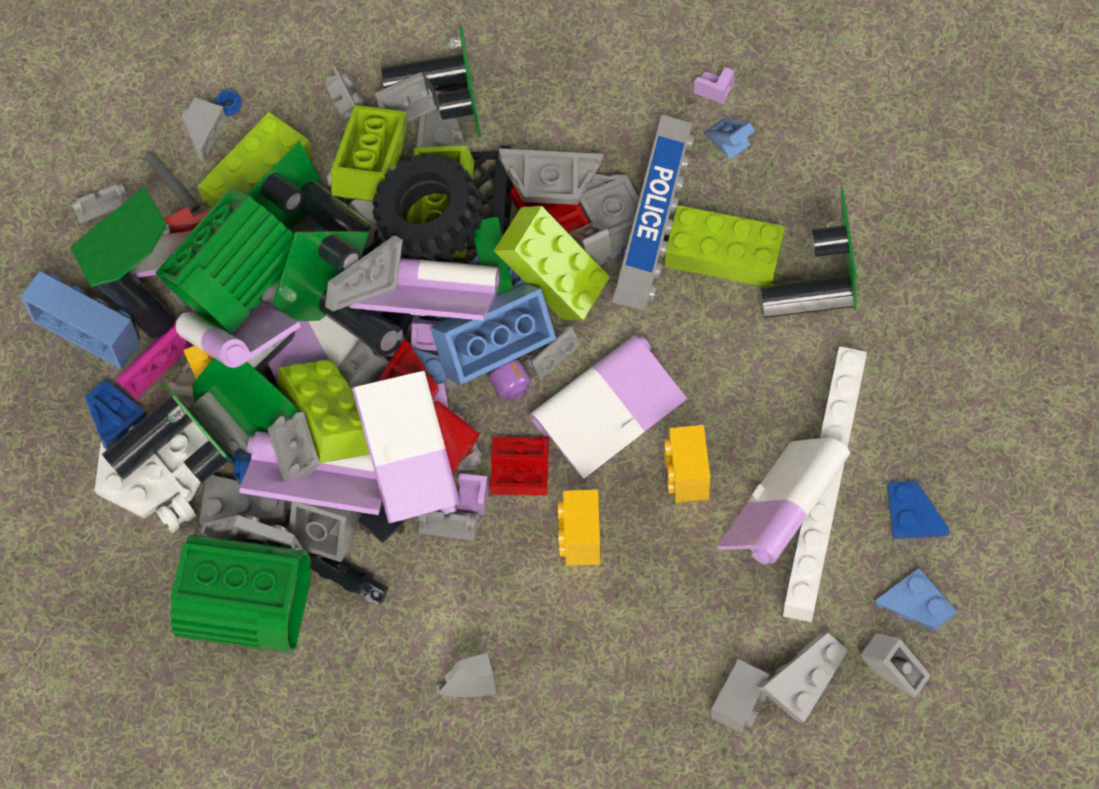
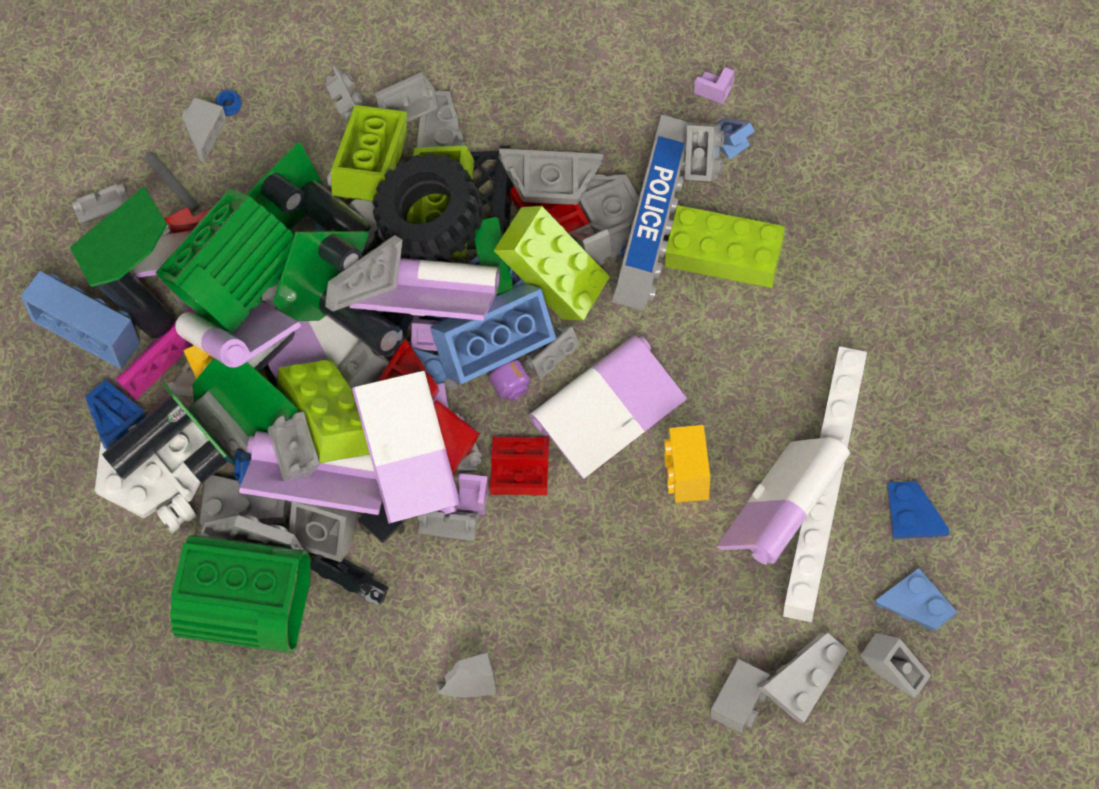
(252, 159): lime brick -> none
(442, 74): black piece -> none
(579, 527): yellow brick -> none
(703, 152): none -> light grey brick
(818, 293): black piece -> none

